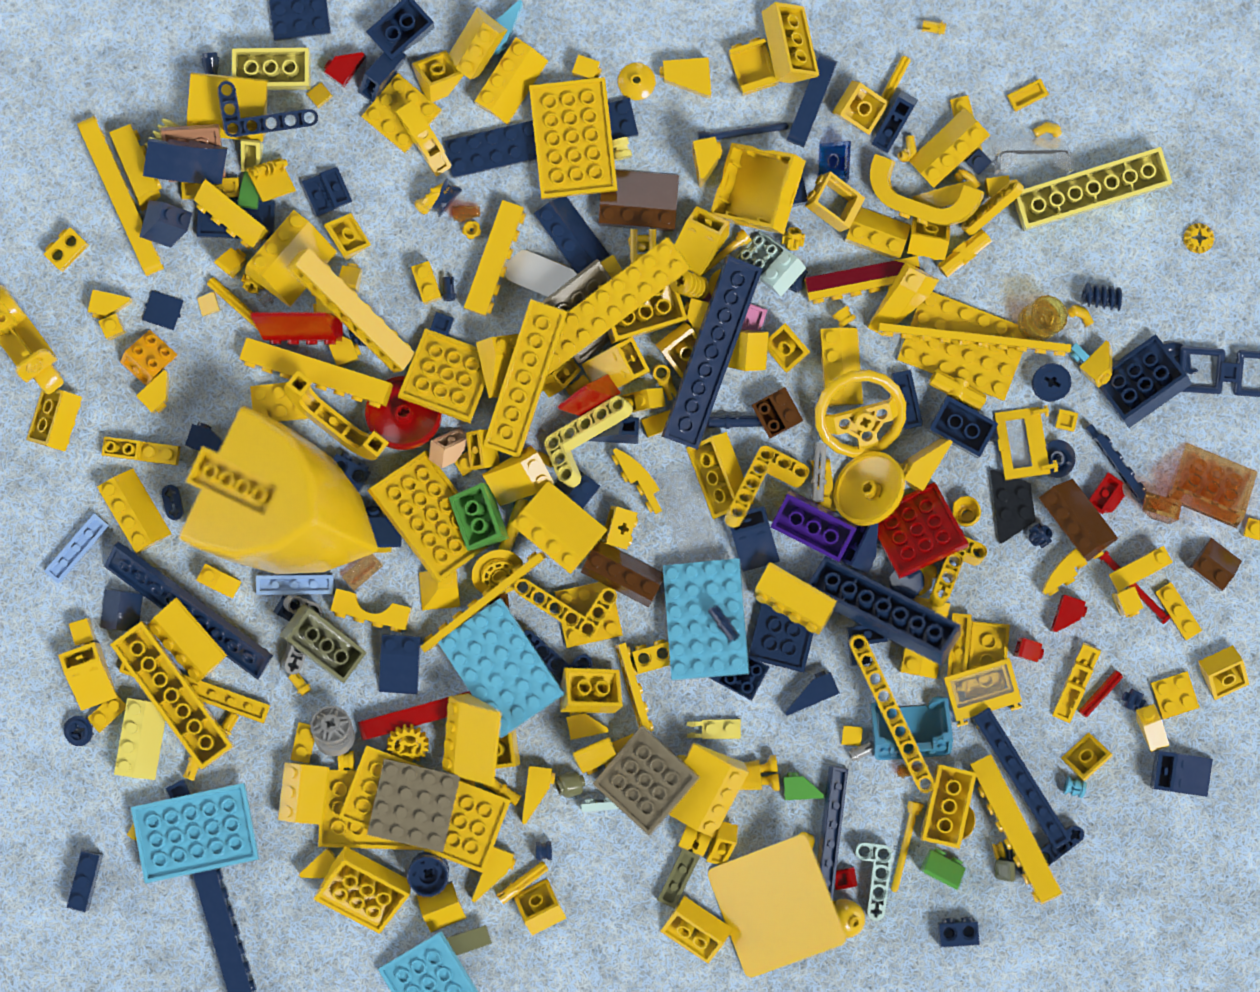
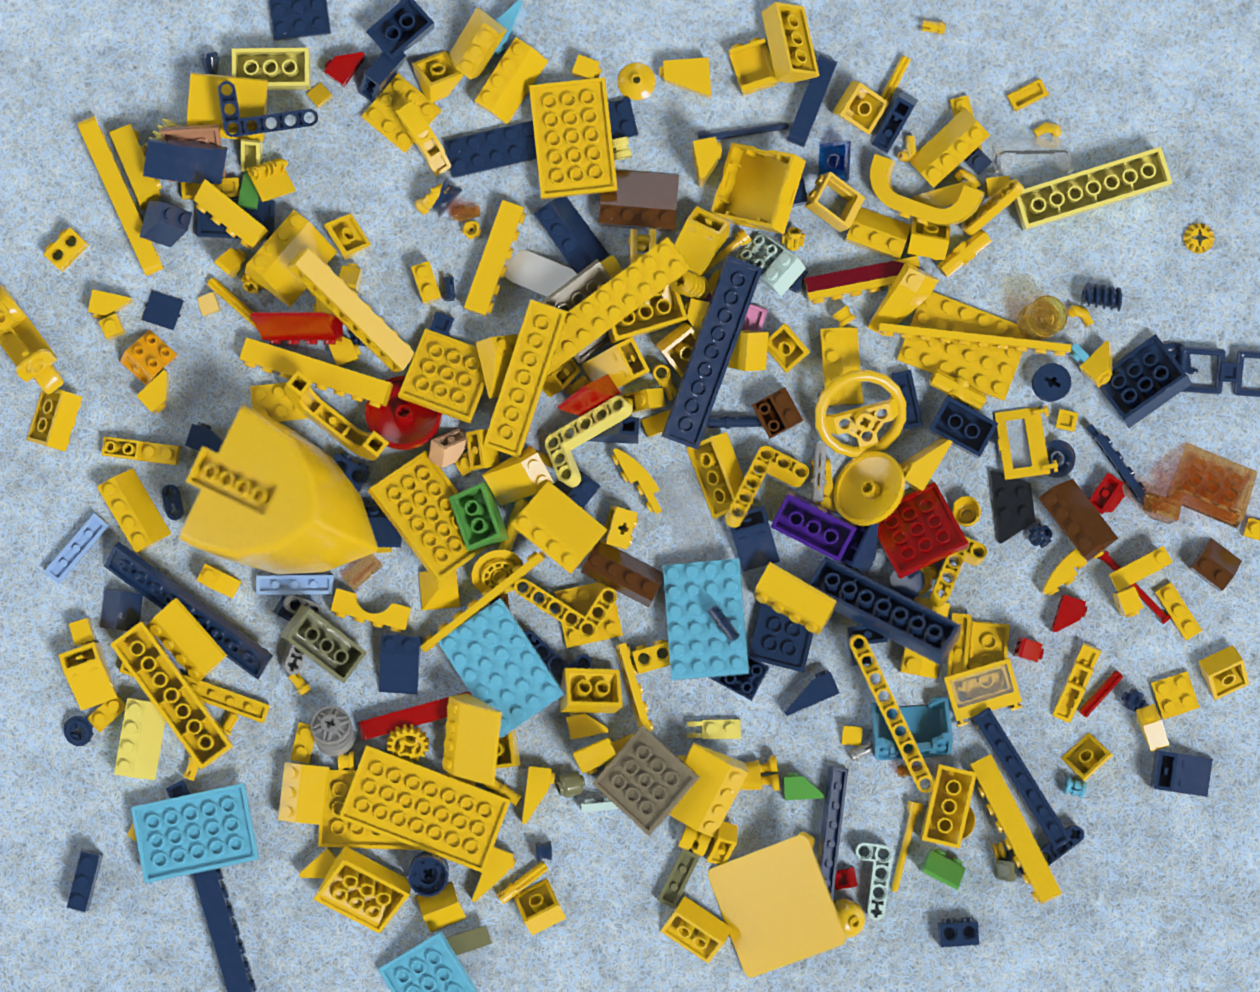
(326, 192): dark blue slope -> none
(413, 805): dark tan plate -> none

